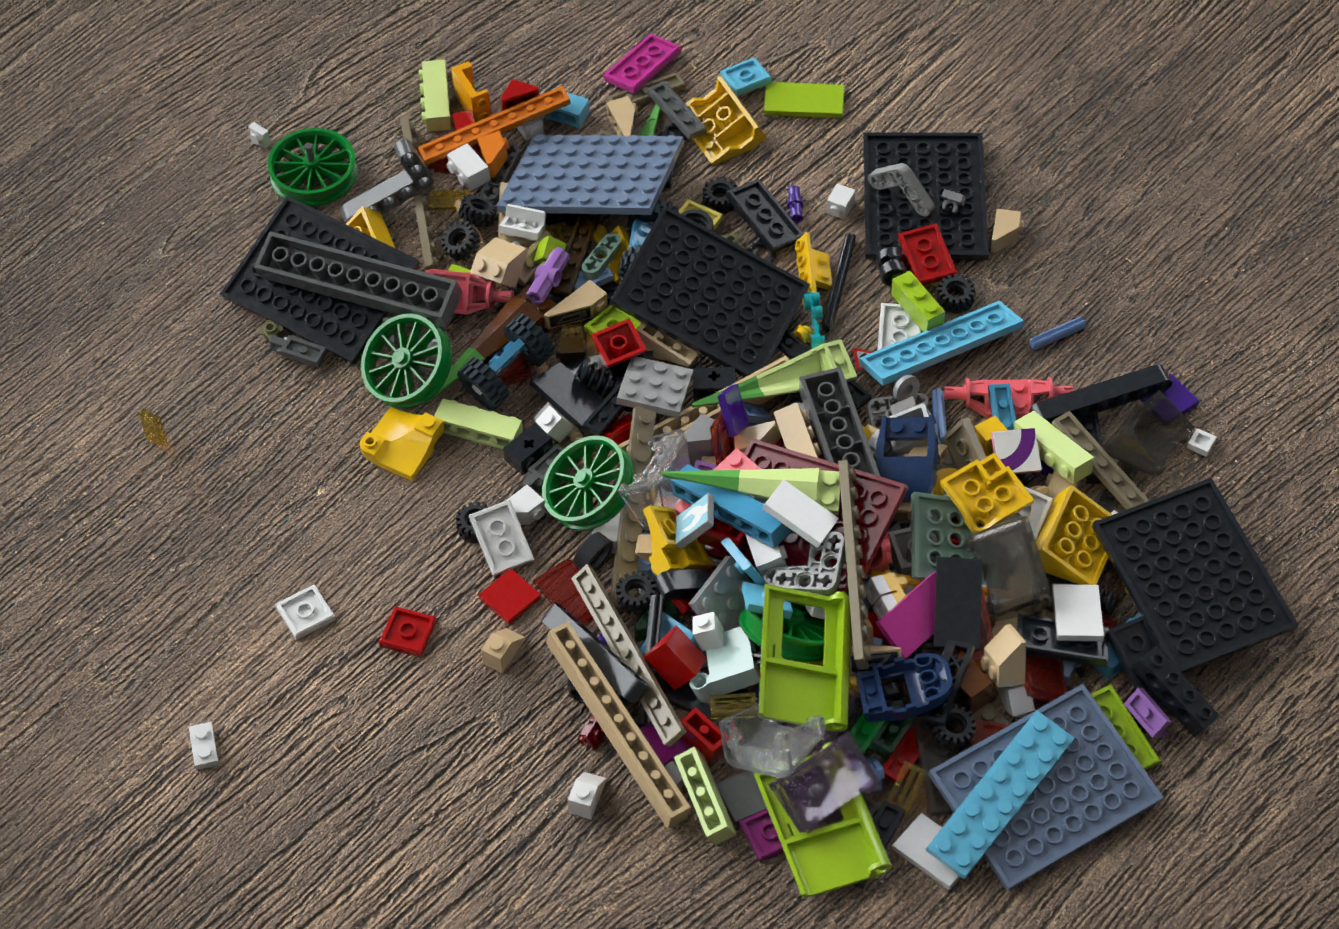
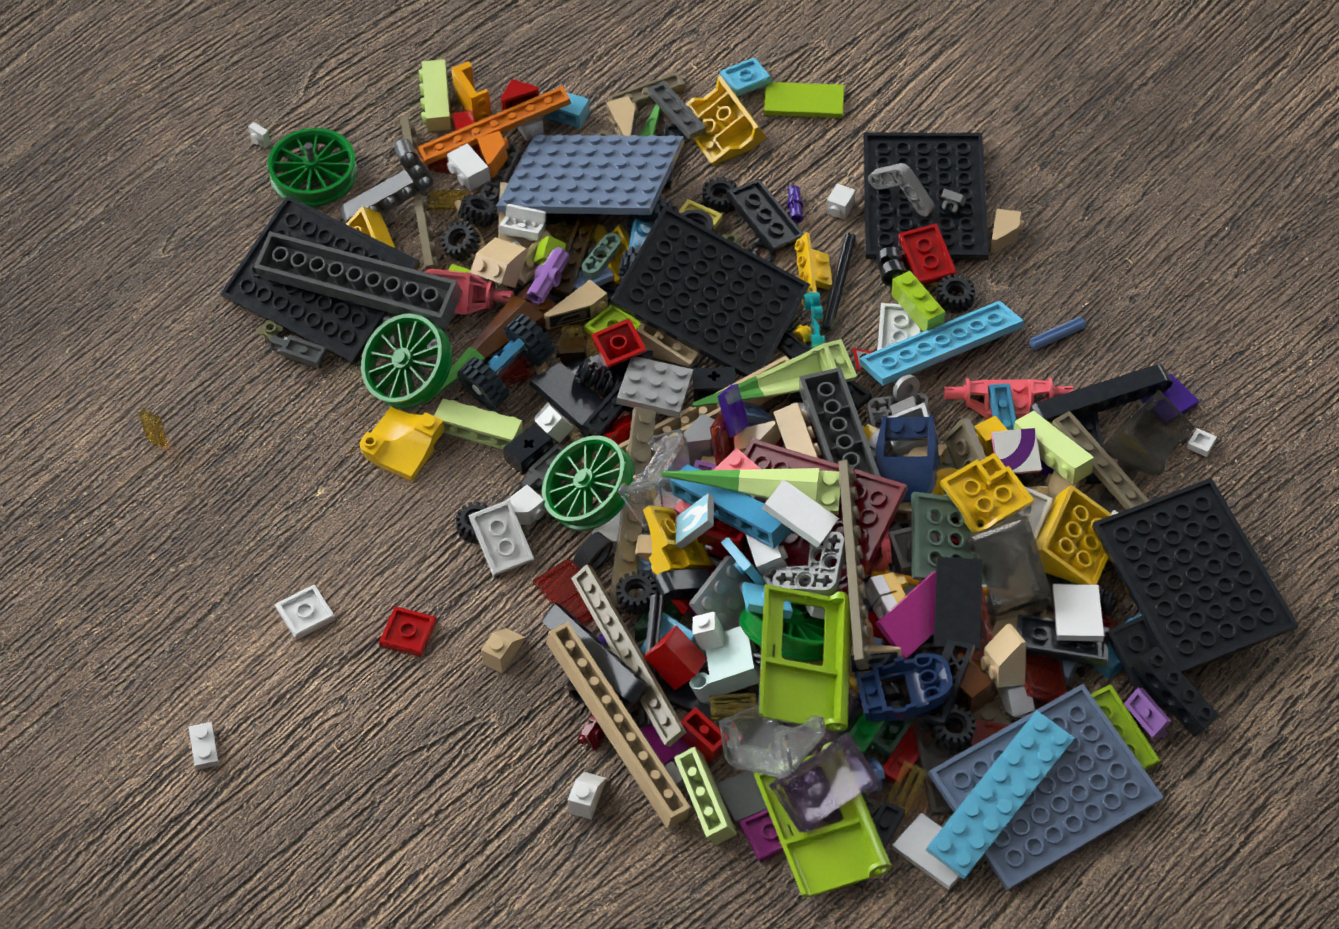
(509, 596): red tile -> none
(642, 63): dark pink tile -> none
(938, 410): medium blue axle -> none

